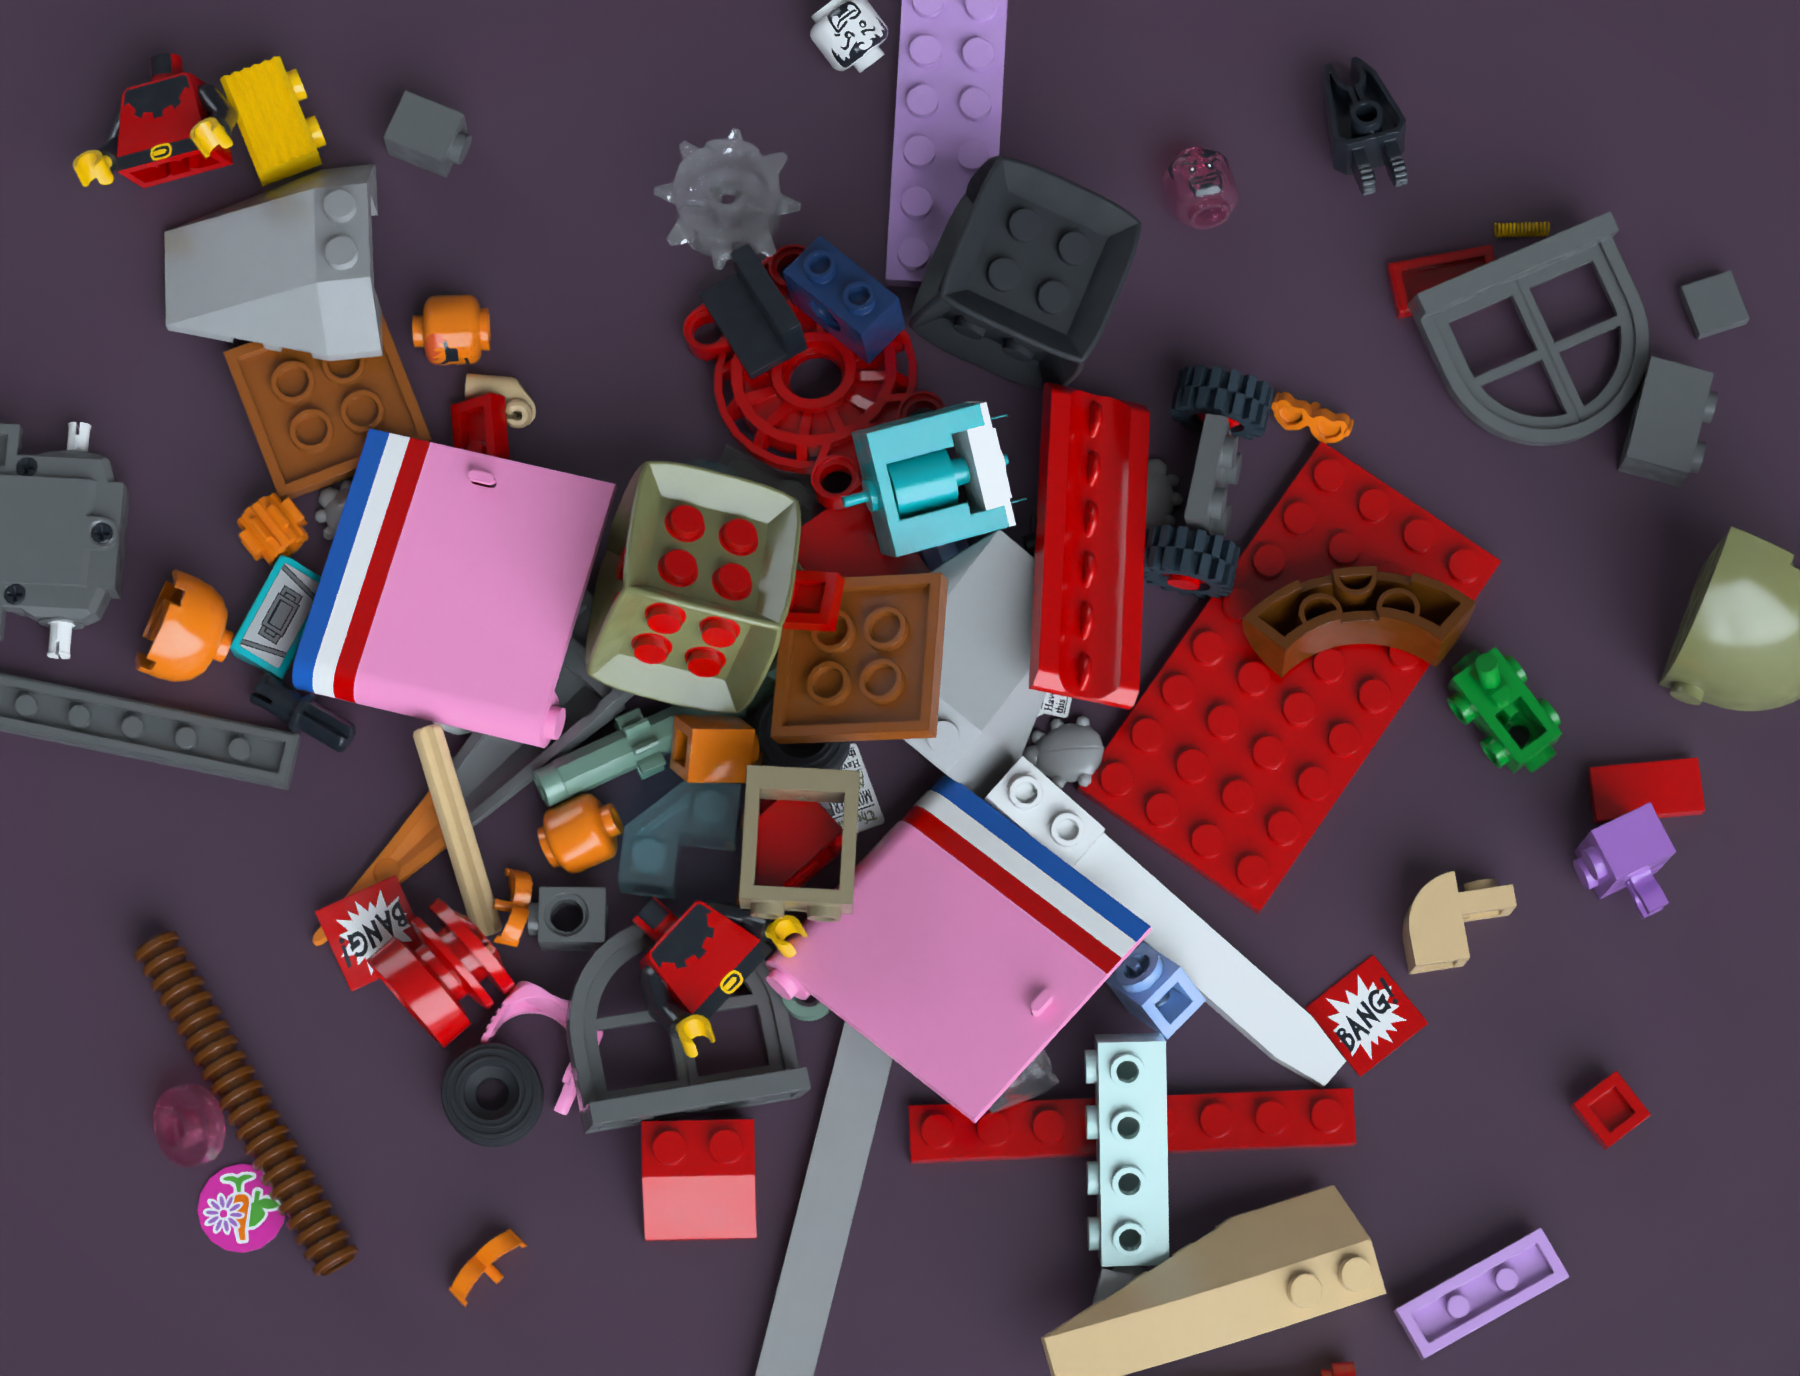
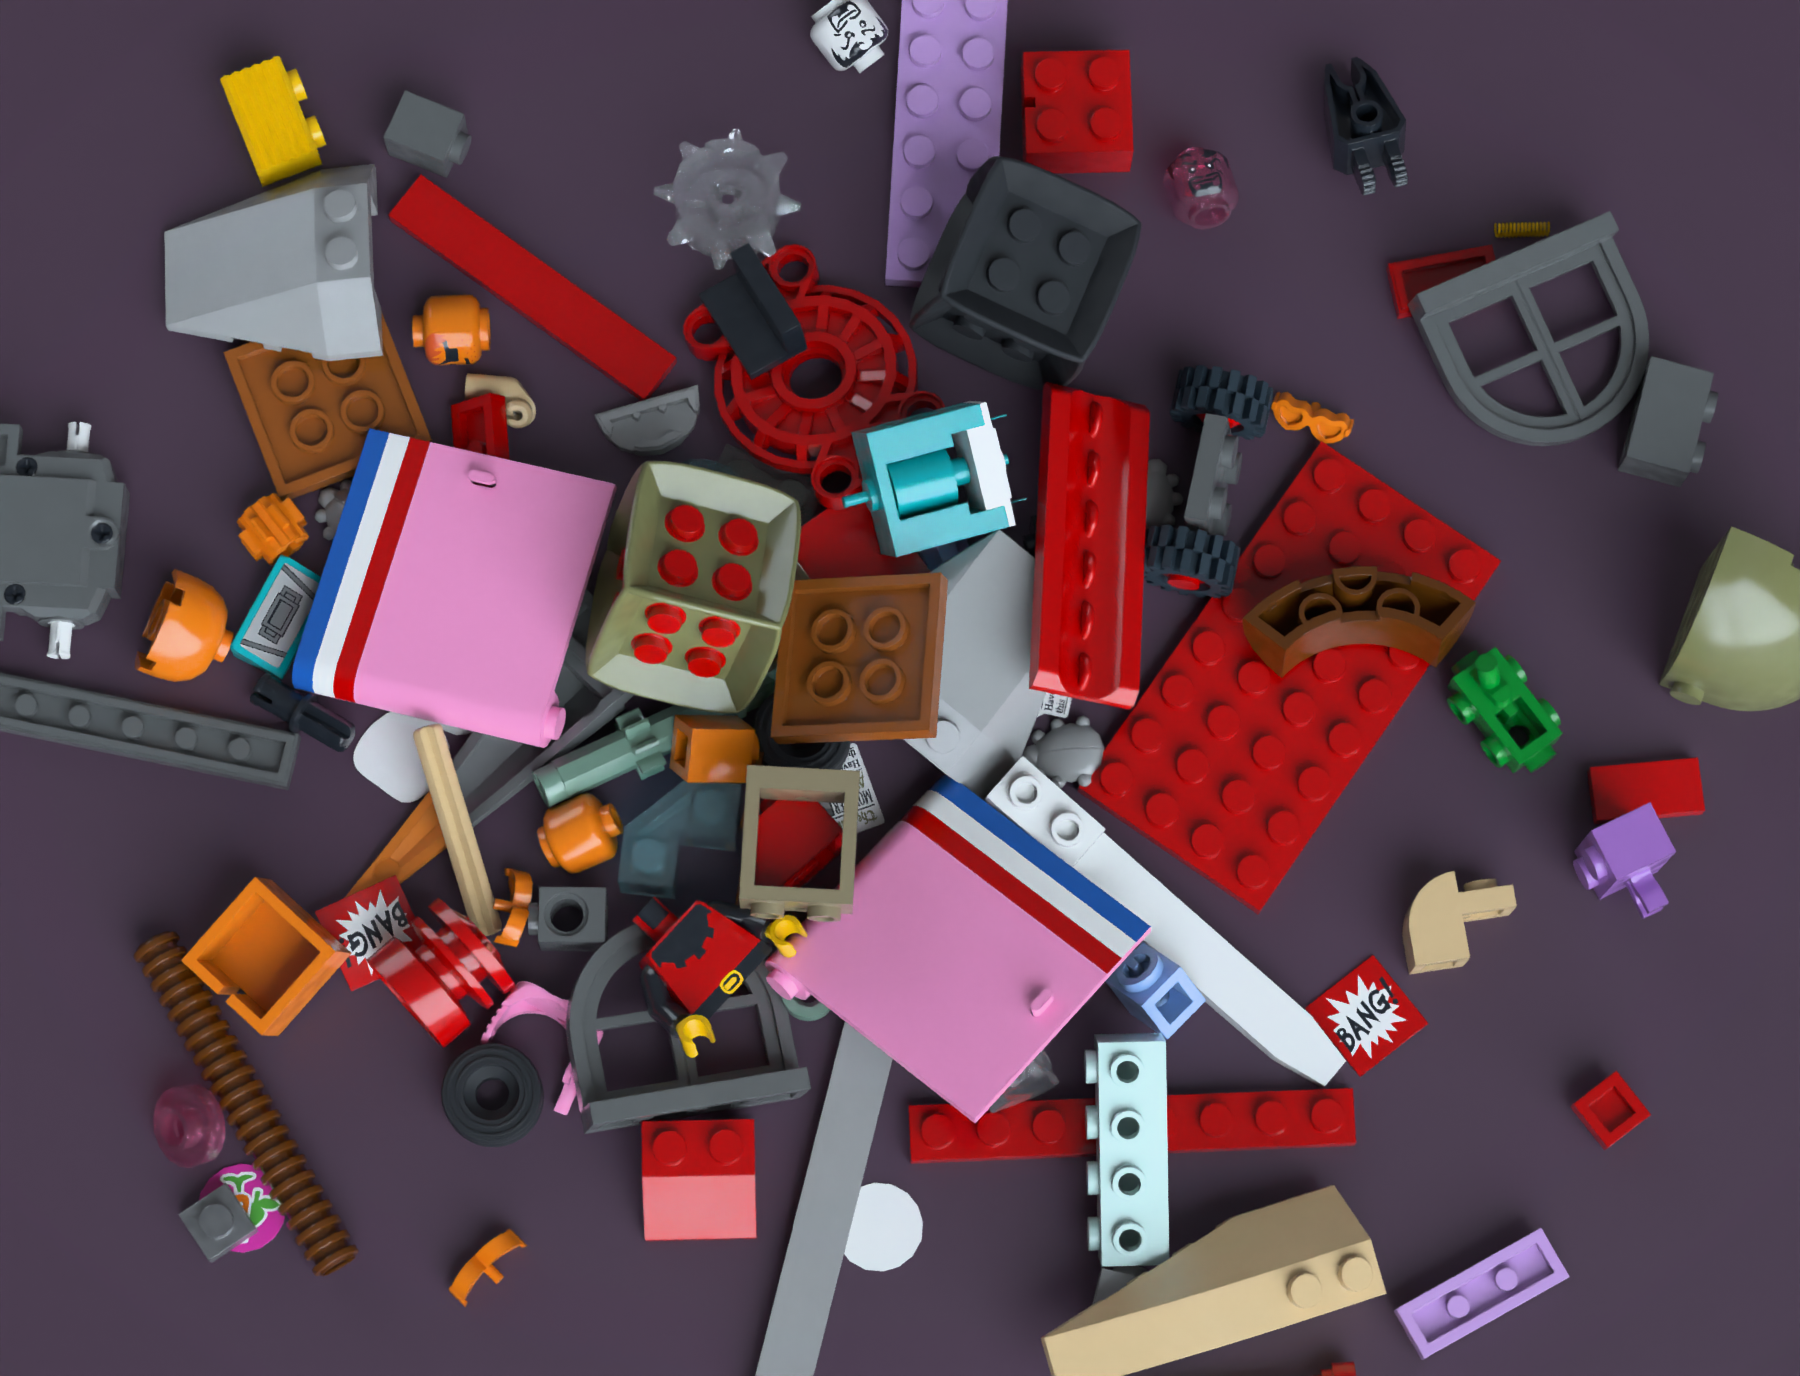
(163, 130): torso -> none
(218, 1223): none -> flat silver plate
(270, 953): none -> orange piece
(390, 757): none -> white sticker
(532, 288): none -> red tile
(652, 424): none -> light grey tile
(815, 601): red tile -> none
(844, 299): dark blue brick -> none
(883, 1228): none -> white sticker
(1078, 112): none -> red piece
(1713, 305): dark grey tile -> none

